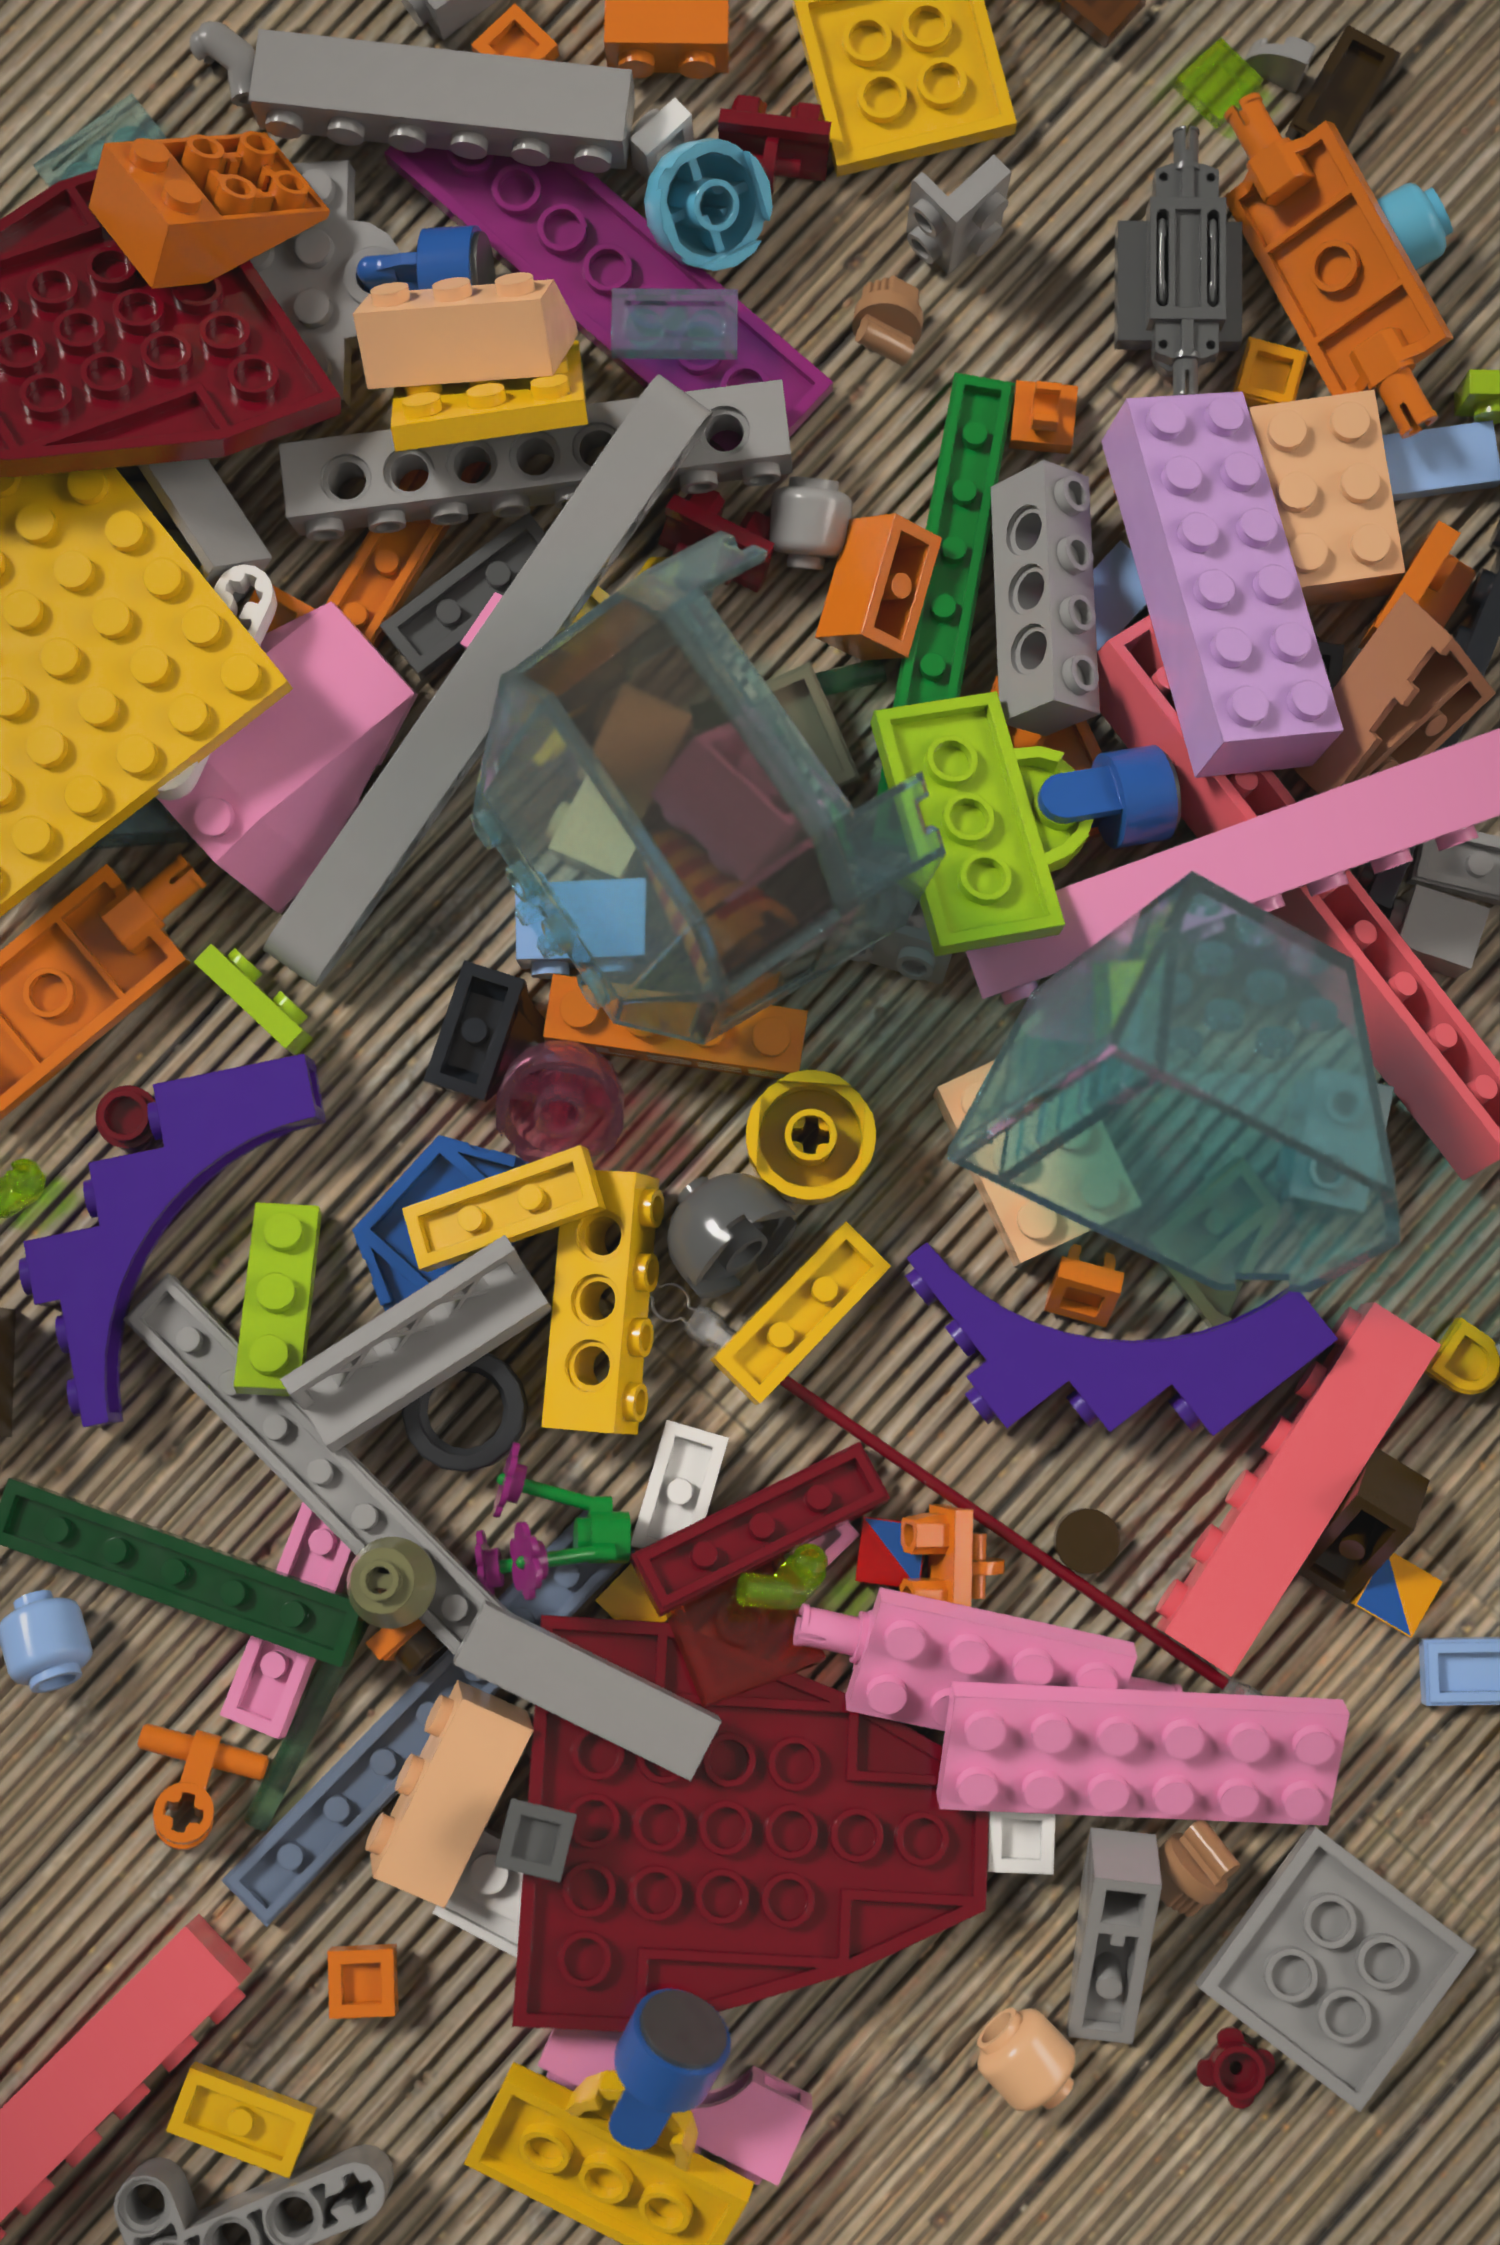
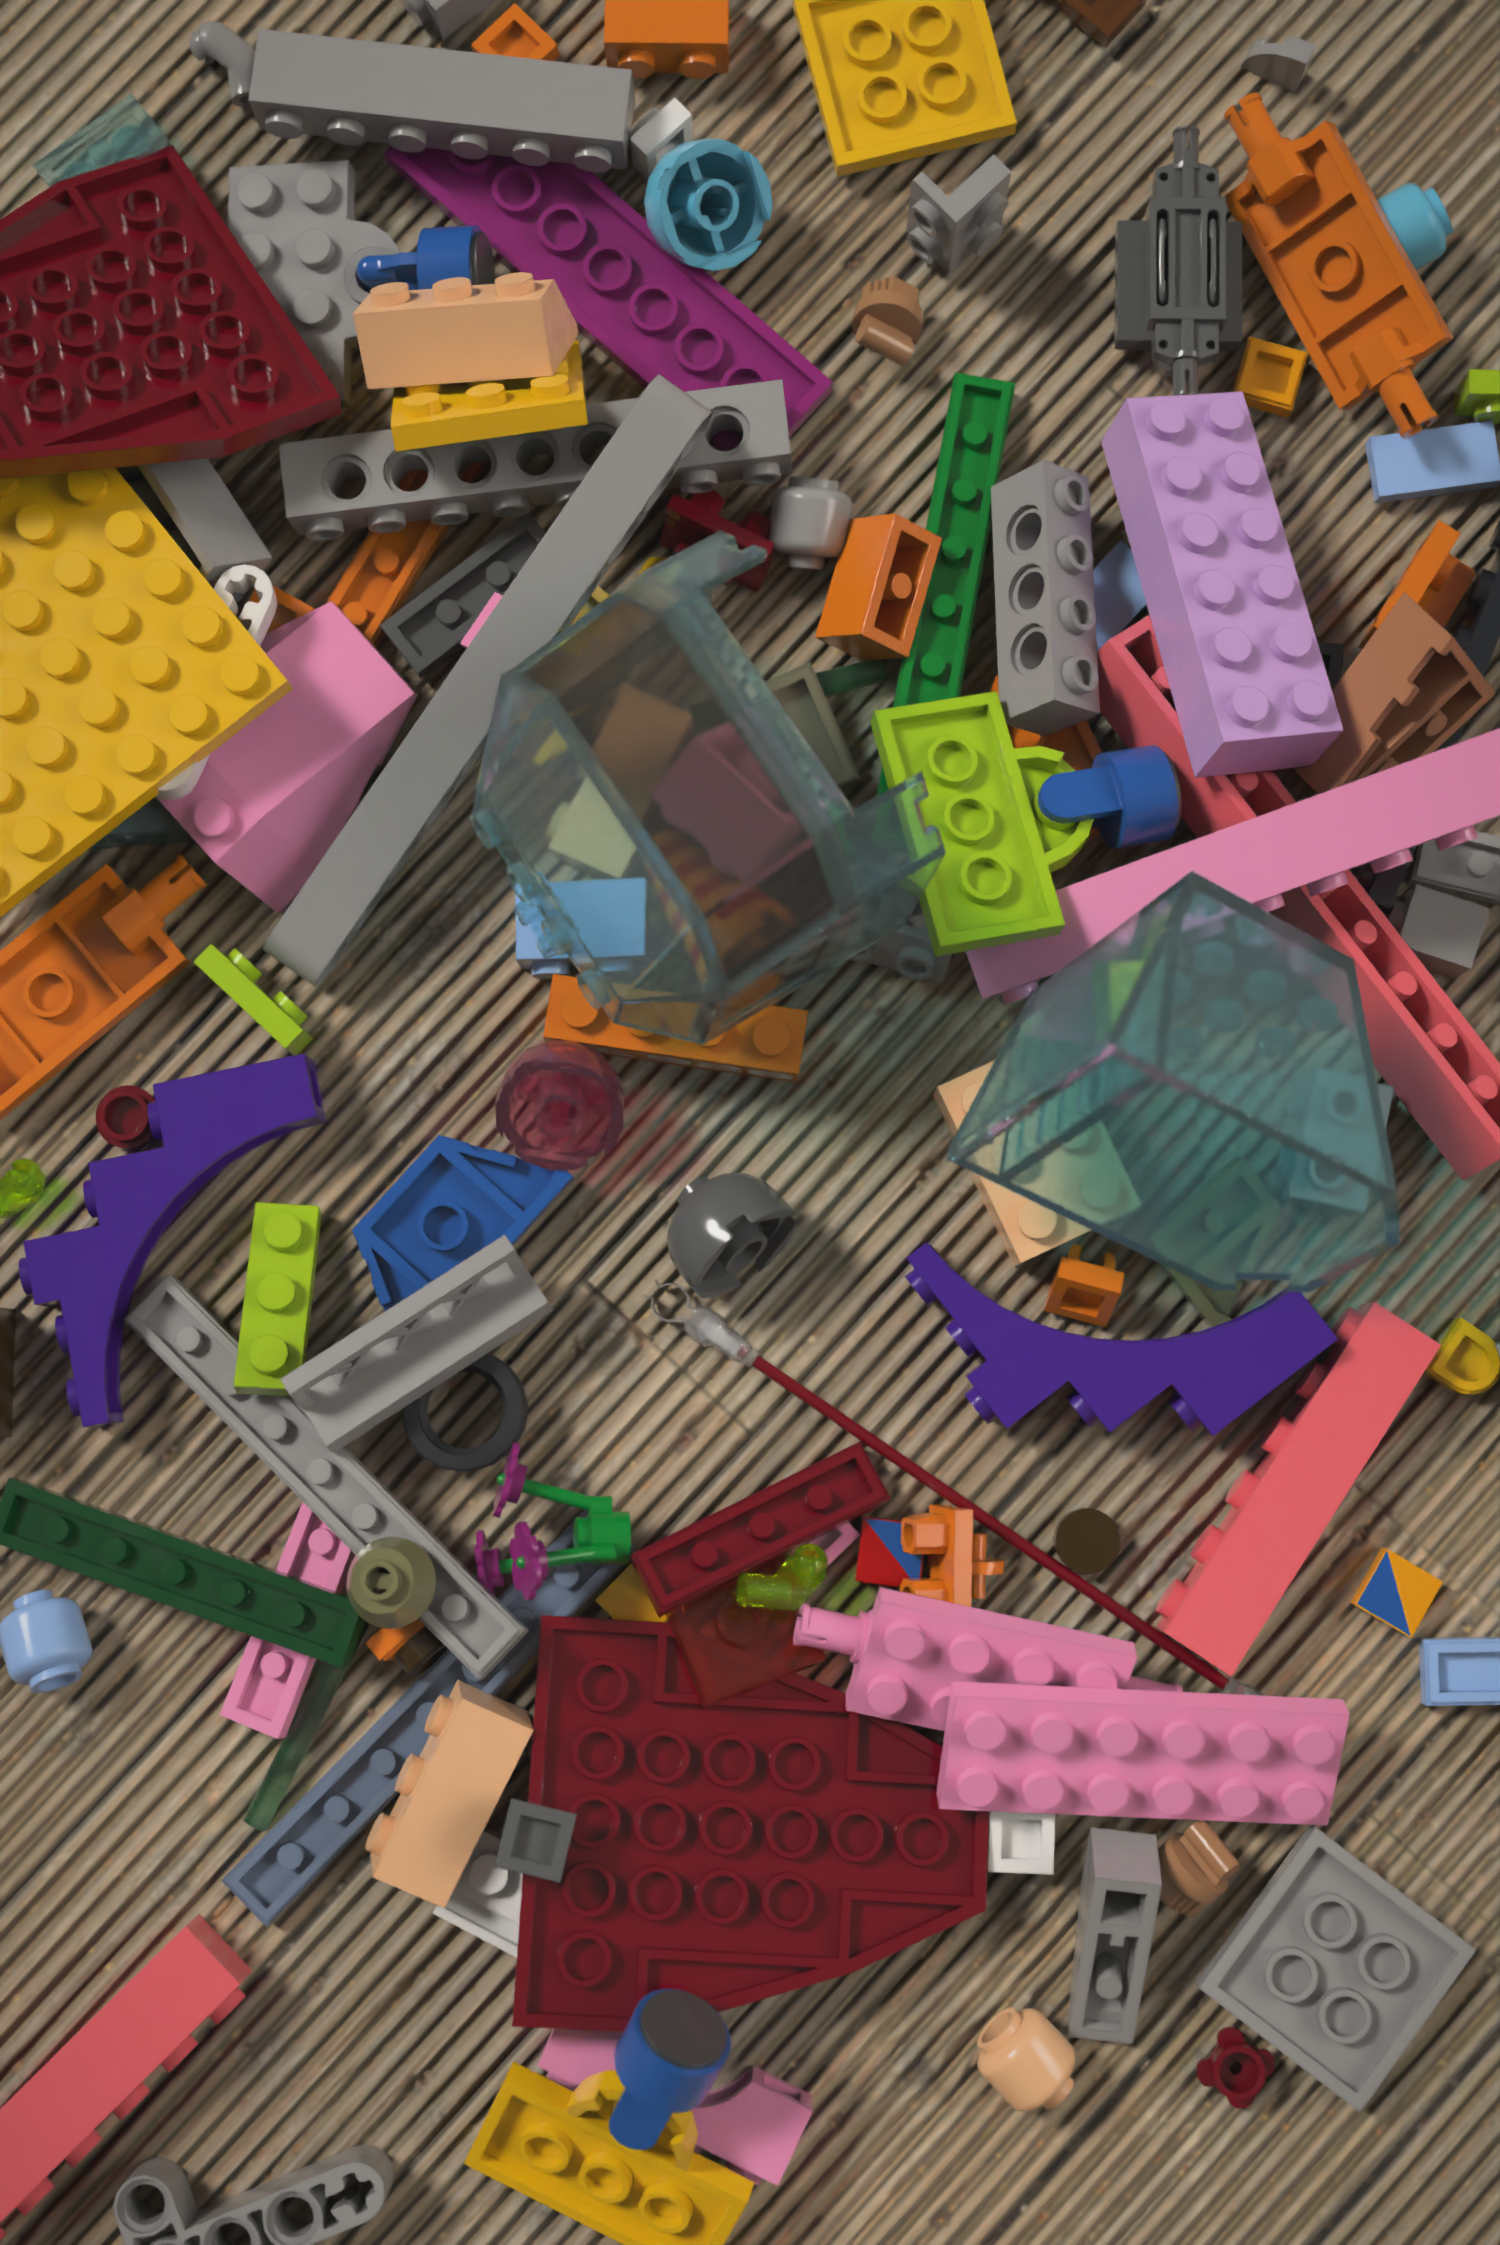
(200, 203): orange slope -> none
(202, 1755): orange piece -> none
(241, 2119): yellow plate -> none
(362, 1981): orange plate -> none
(483, 1032): black slope -> none
(507, 1204): yellow plate -> none
(580, 1331): yellow brick -> none
(587, 1690): light grey tile -> none
(674, 323): clear light blue plate -> none
(679, 1482): white plate -> none
(782, 144): dark red hips -> none
(800, 1313): yellow plate -> none
(839, 1115): yellow brick -> none
(1043, 416): orange tile -> none
(1217, 82): clear neon green tile -> none
(1332, 494): light nougat brick -> none
(1346, 85): dark brown tile -> none
(1366, 1526): dark brown slope -> none

